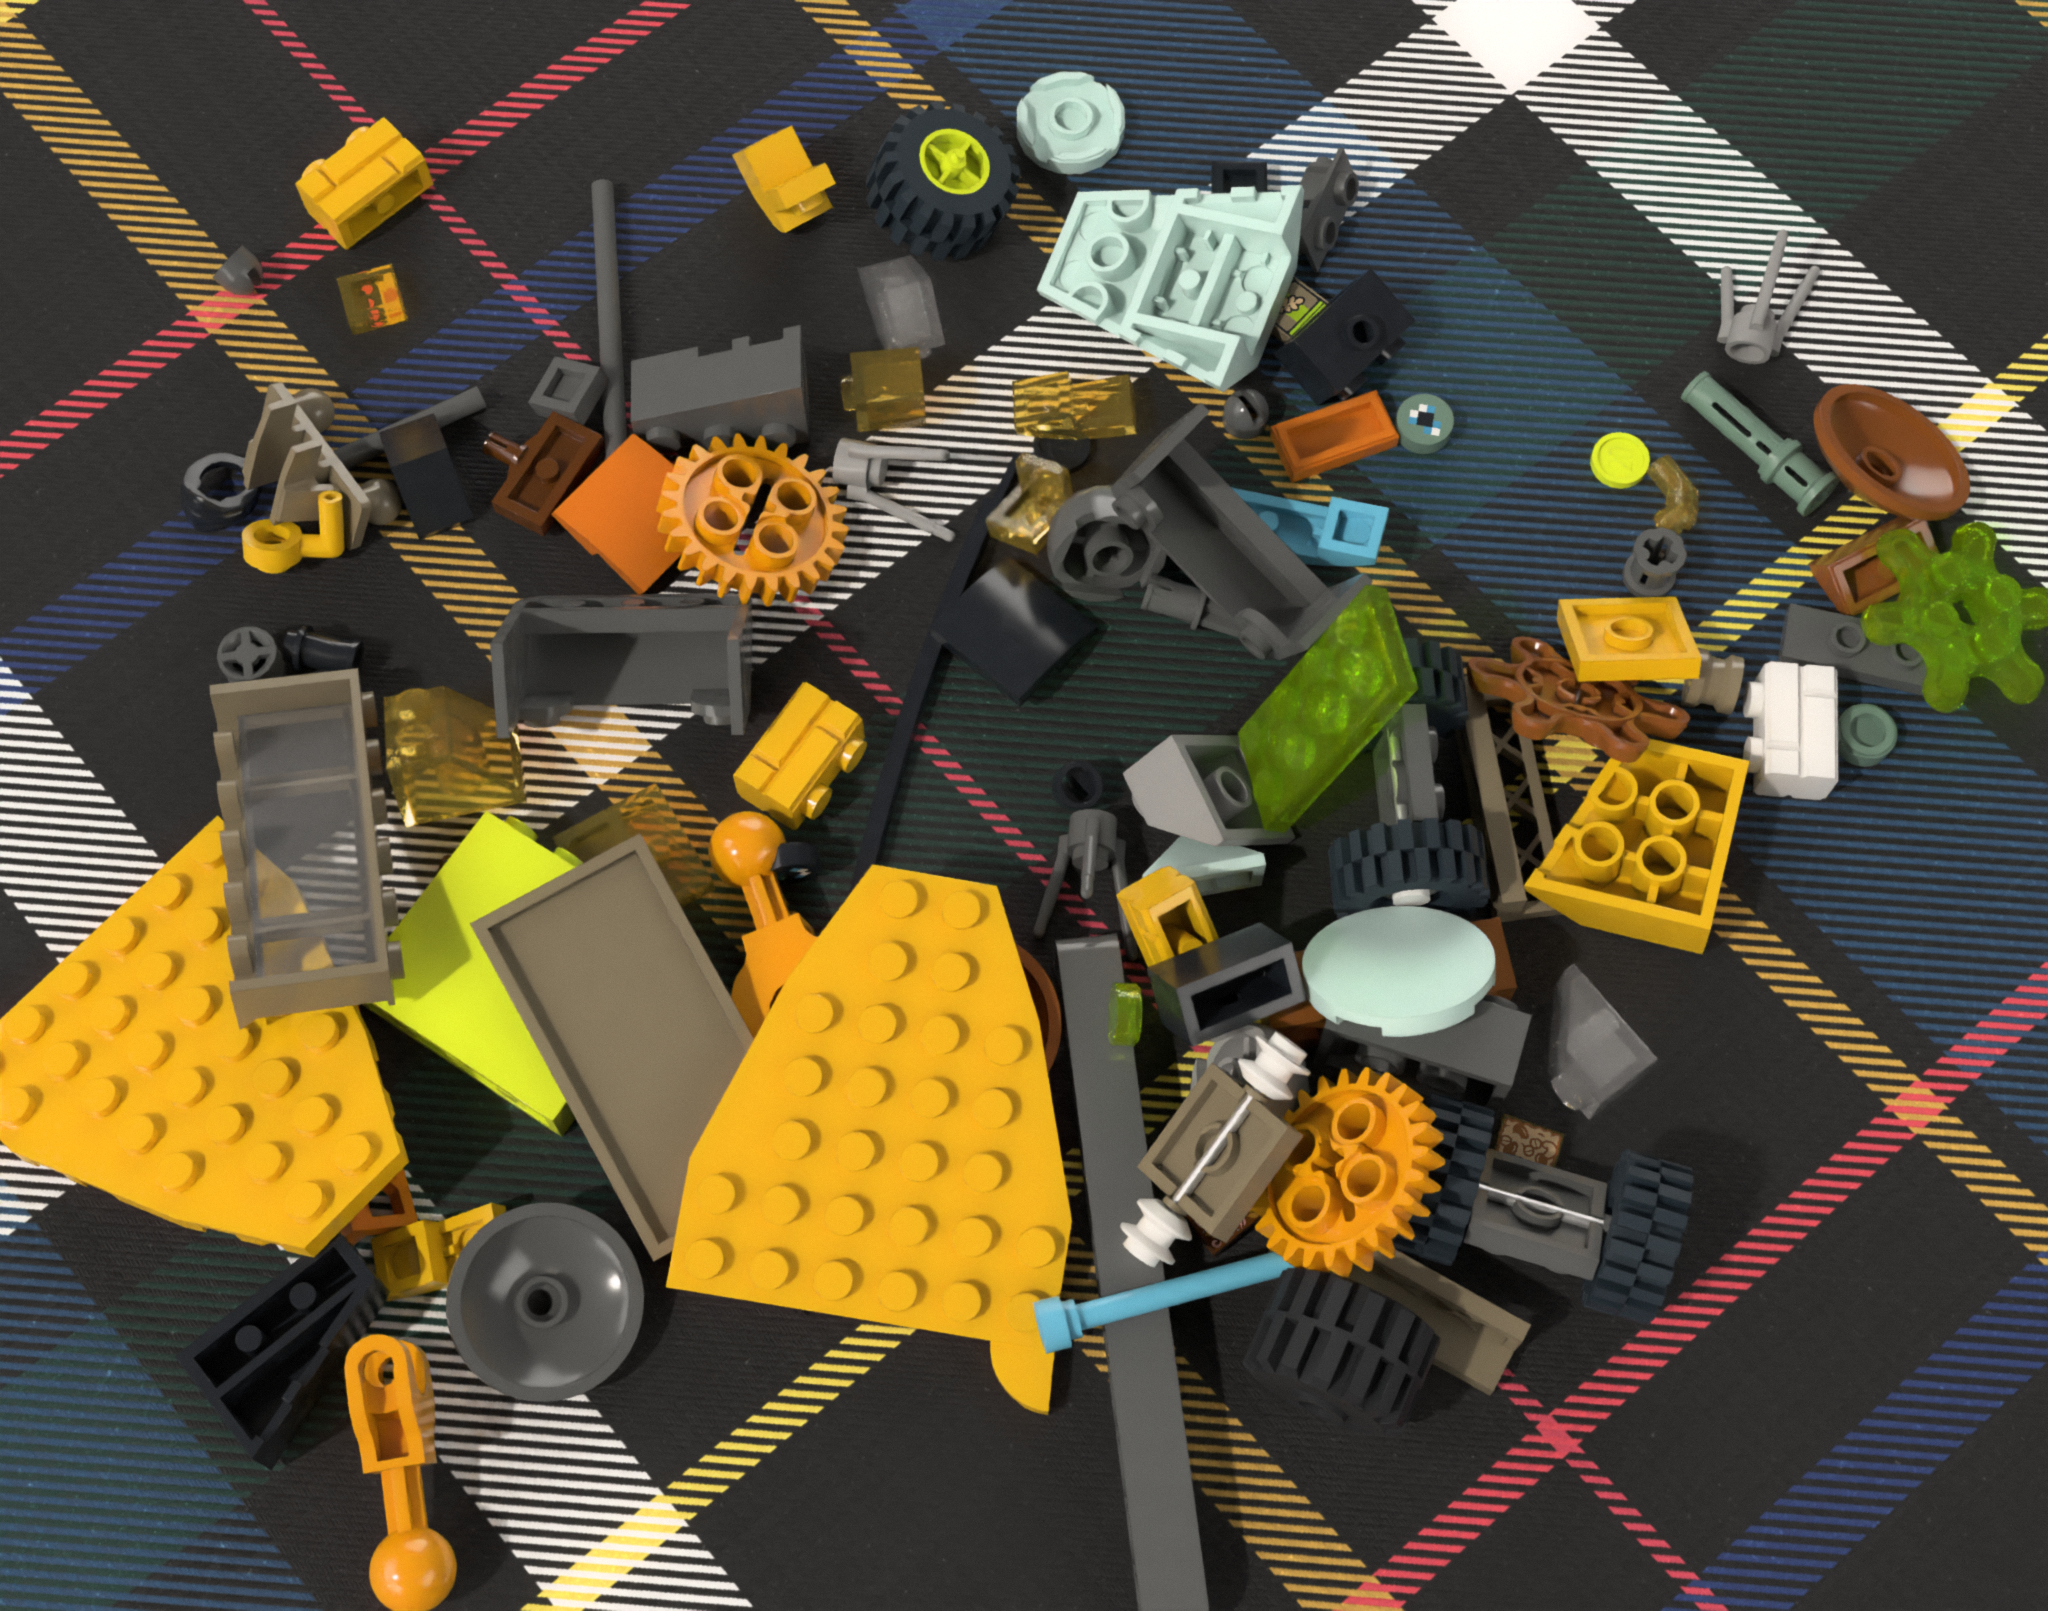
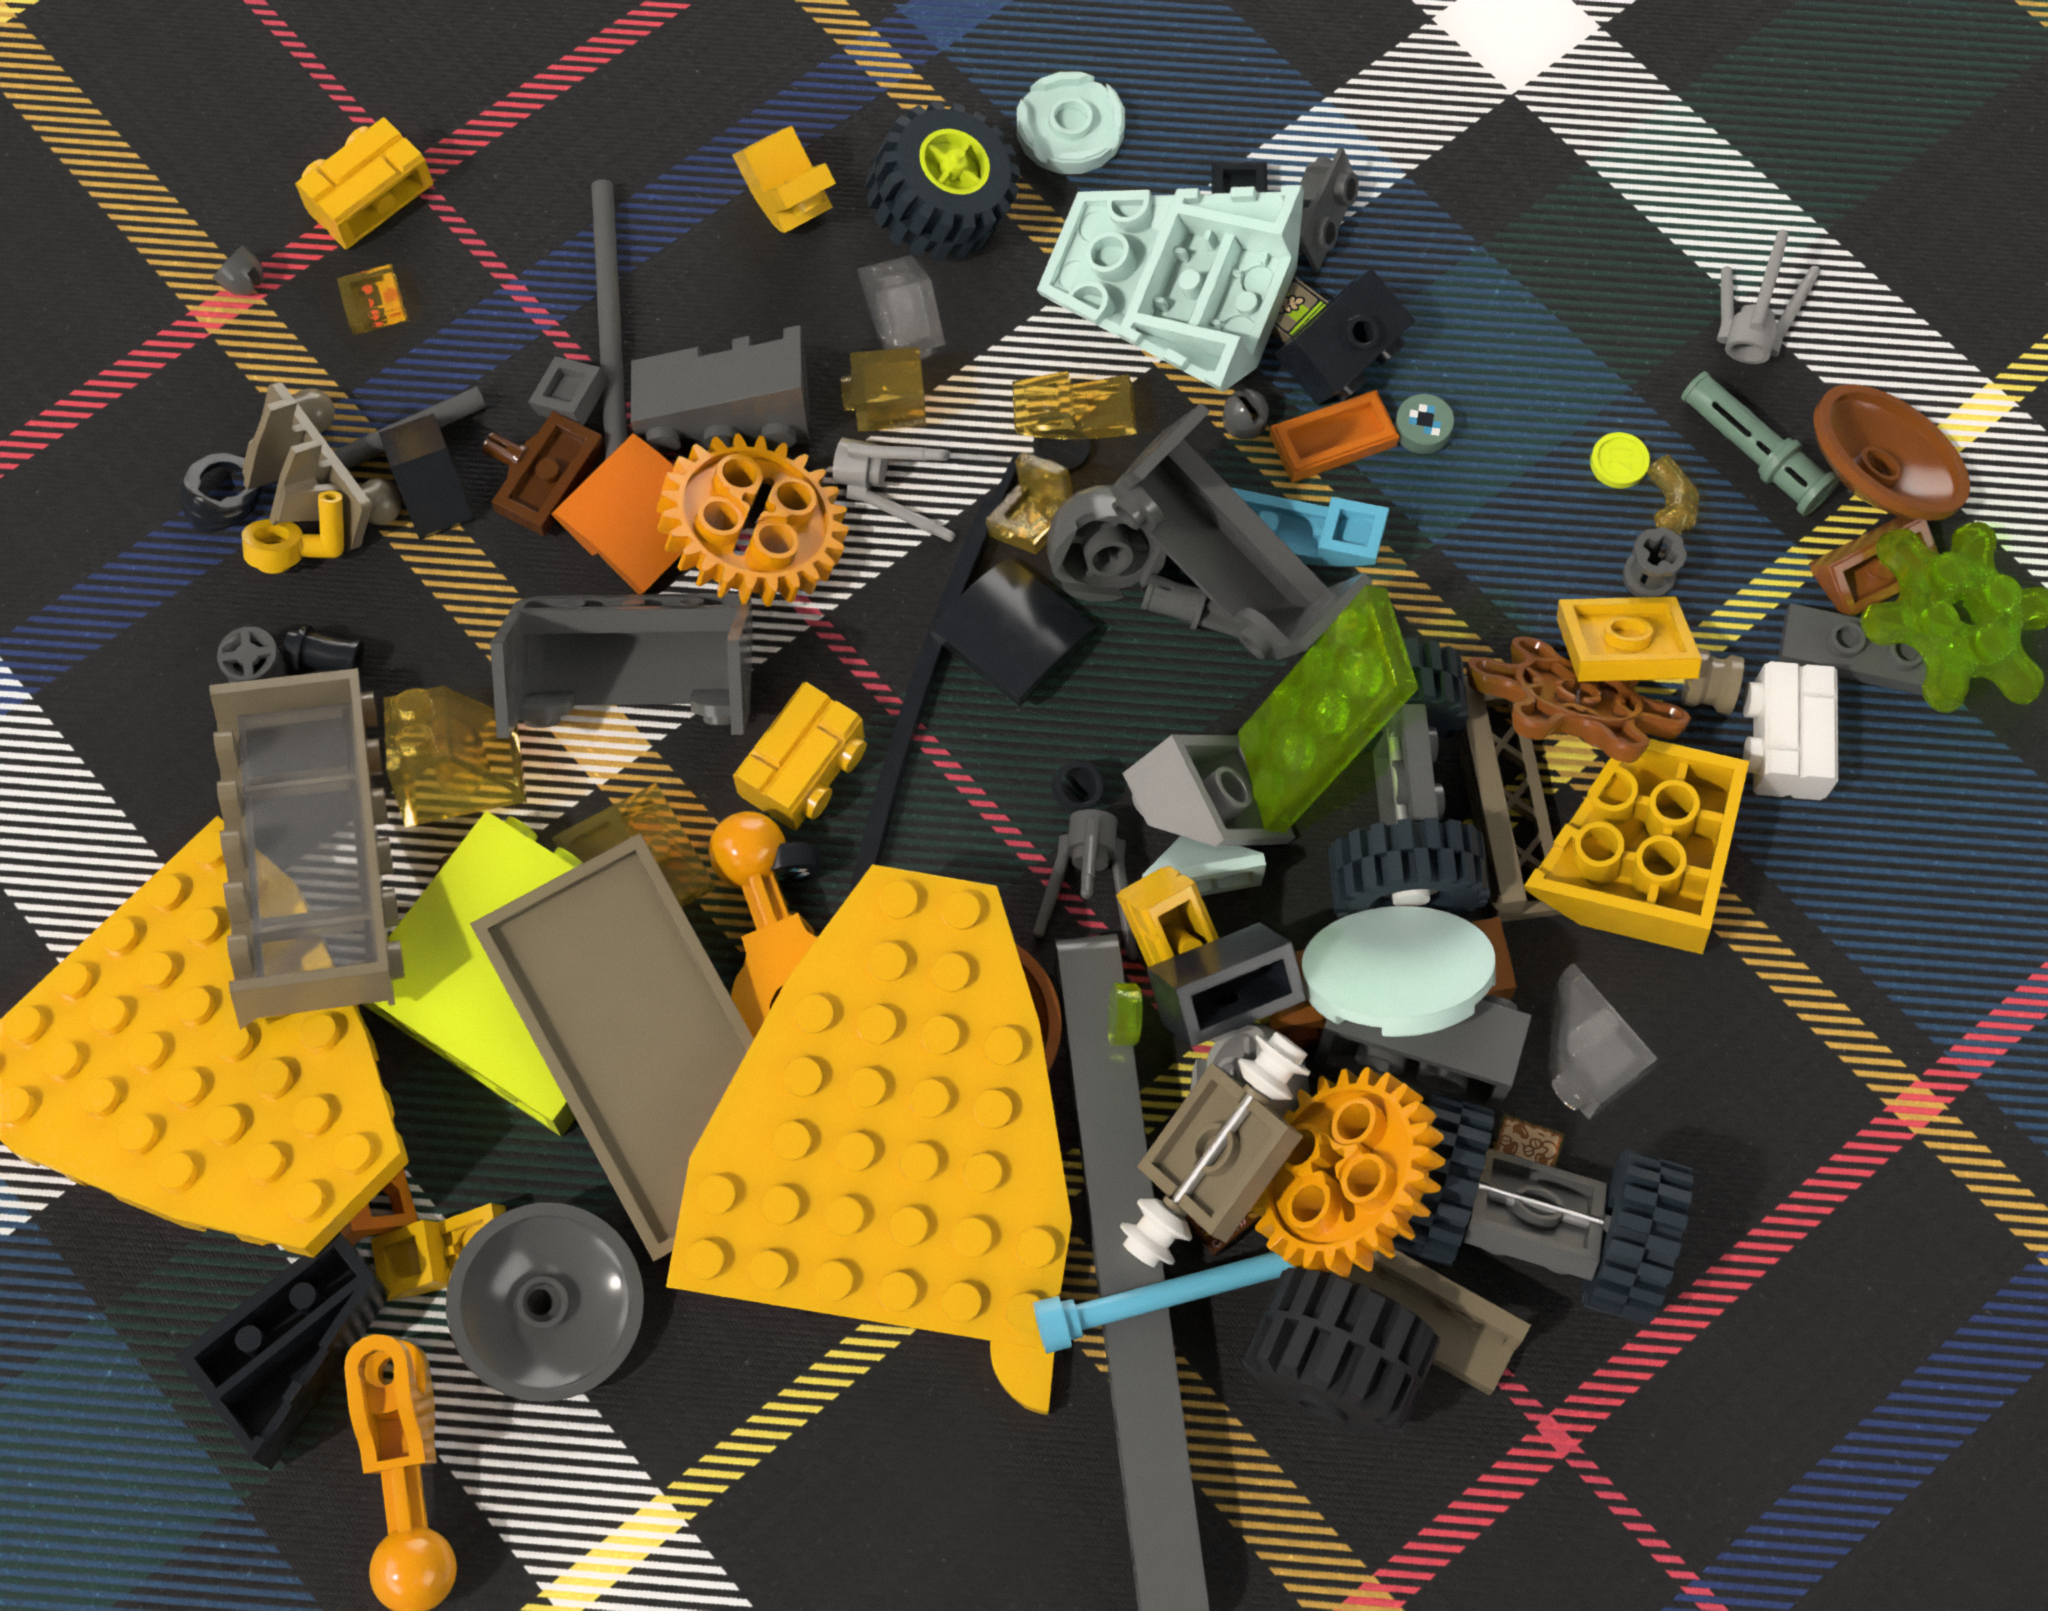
(1865, 735): sand green tile -> none

